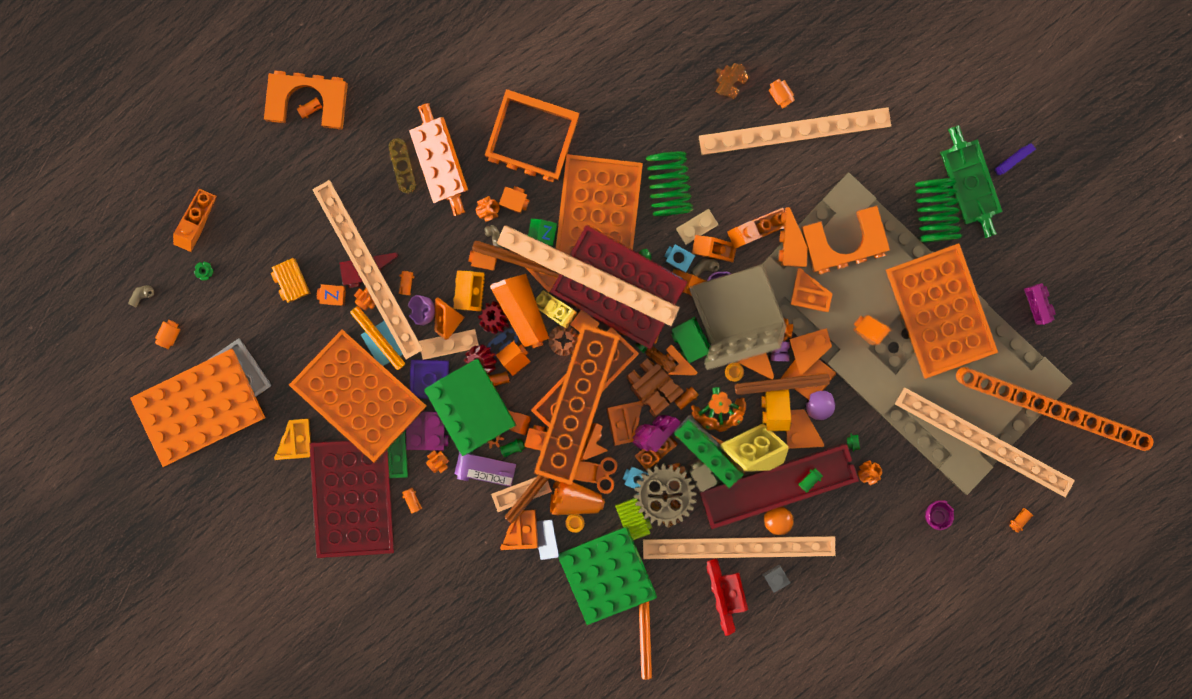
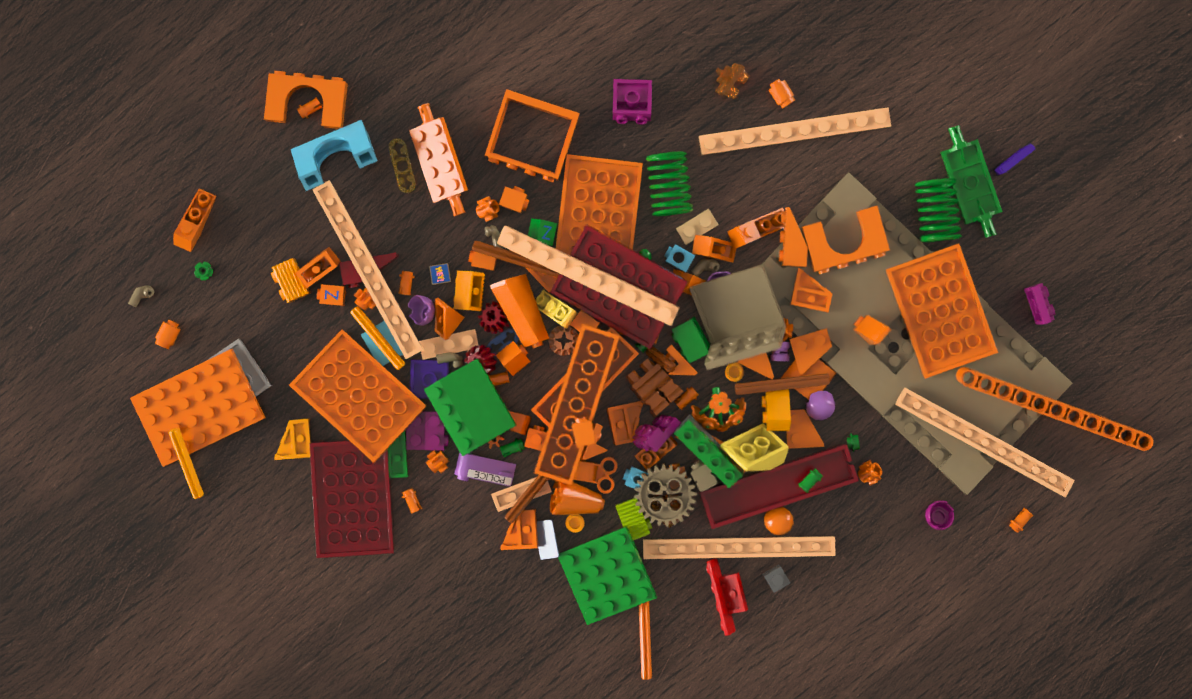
(186, 463): none -> light orange axle
(310, 155): none -> medium azure arch
(318, 267): none -> orange slope
(440, 273): none -> tile
(450, 357): none -> dark tan arm
(583, 432): none -> orange brick
(632, 101): none -> magenta plate

